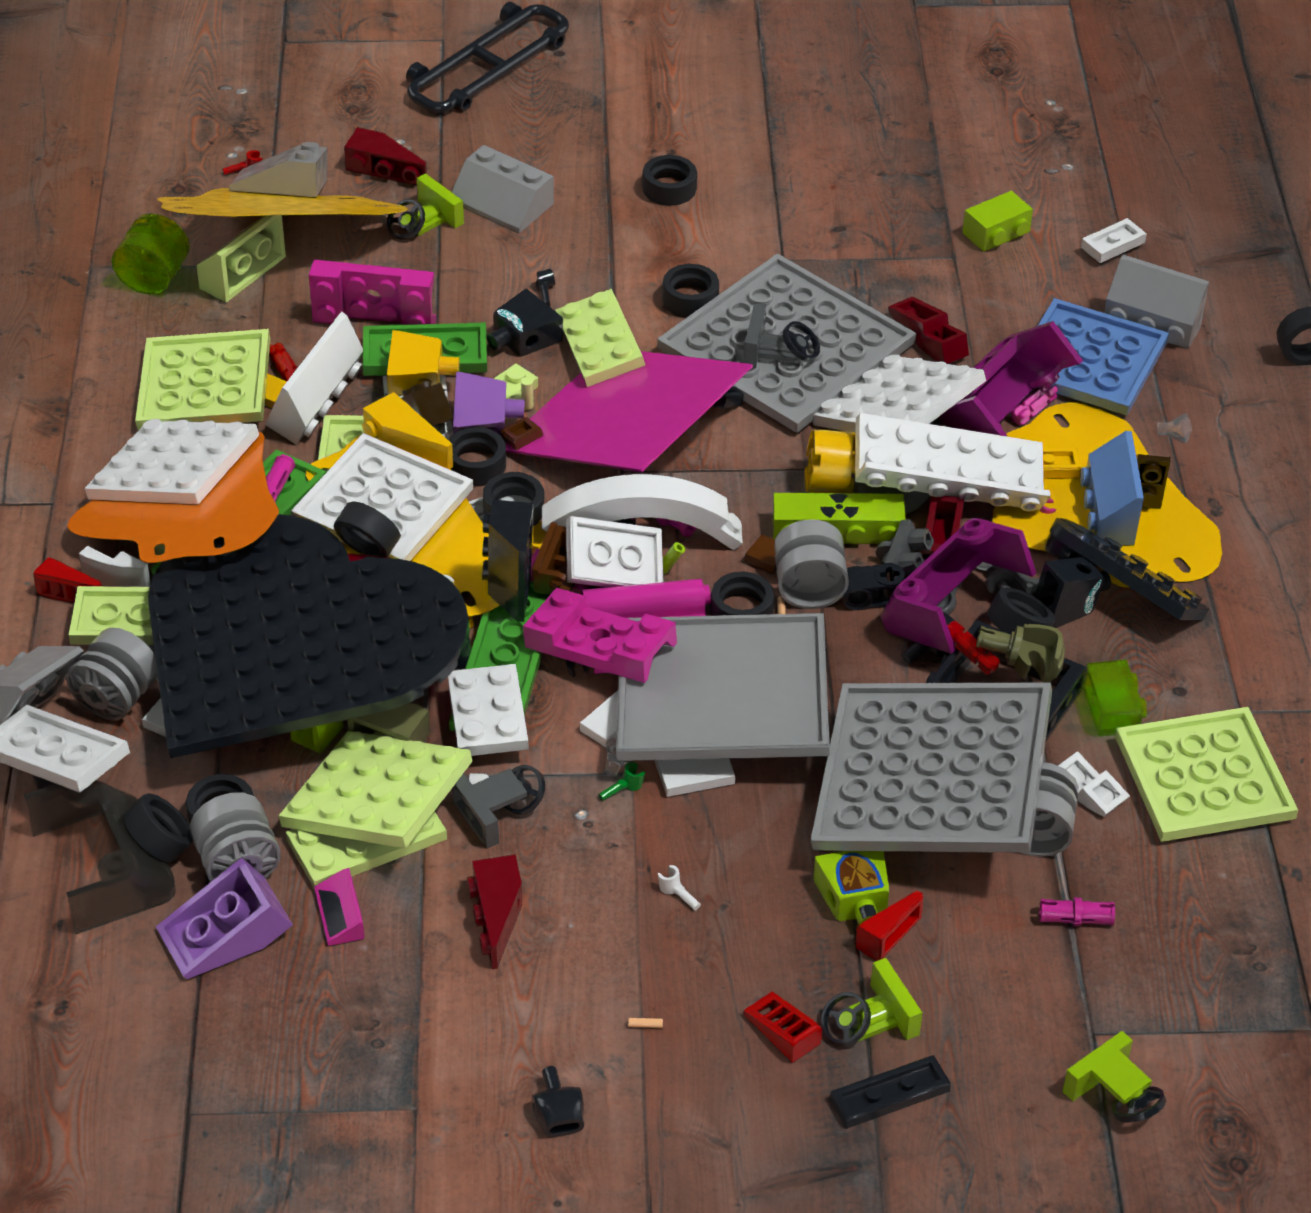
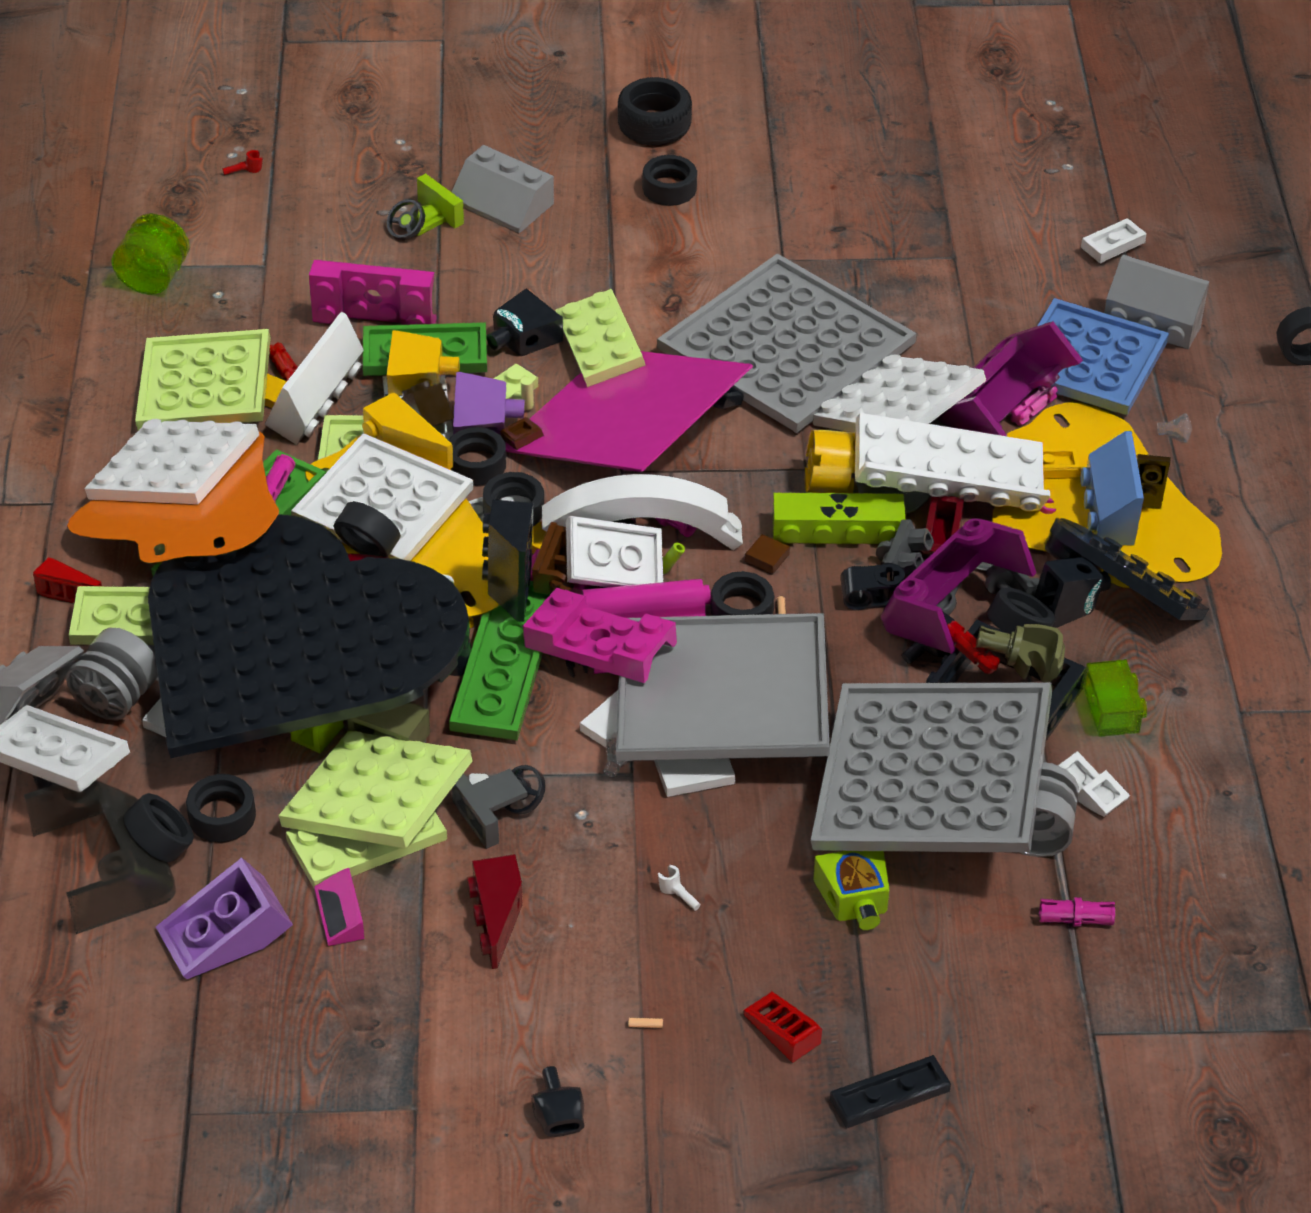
(114, 572): white slope -> none
(232, 829): light grey wheel -> none
(237, 203): yellow piece -> none
(243, 258): yellowish green slope -> none
(292, 172): light grey slope -> none
(382, 157): dark red slope -> none
(488, 710): white plate -> none
(511, 15): black bar -> none
(544, 280): black hand -> none
(629, 781): green hand -> none
(654, 127): none -> black tyre
(688, 275): black tyre -> none
(777, 346): dark grey piece -> none
(811, 564): light grey wheel -> none
(870, 1017): lime piece -> none
(885, 929): red slope -> none
(932, 330): dark red slope -> none
(997, 221): lime brick -> none
(1119, 1075): lime piece -> none
(1205, 774): yellowish green plate -> none

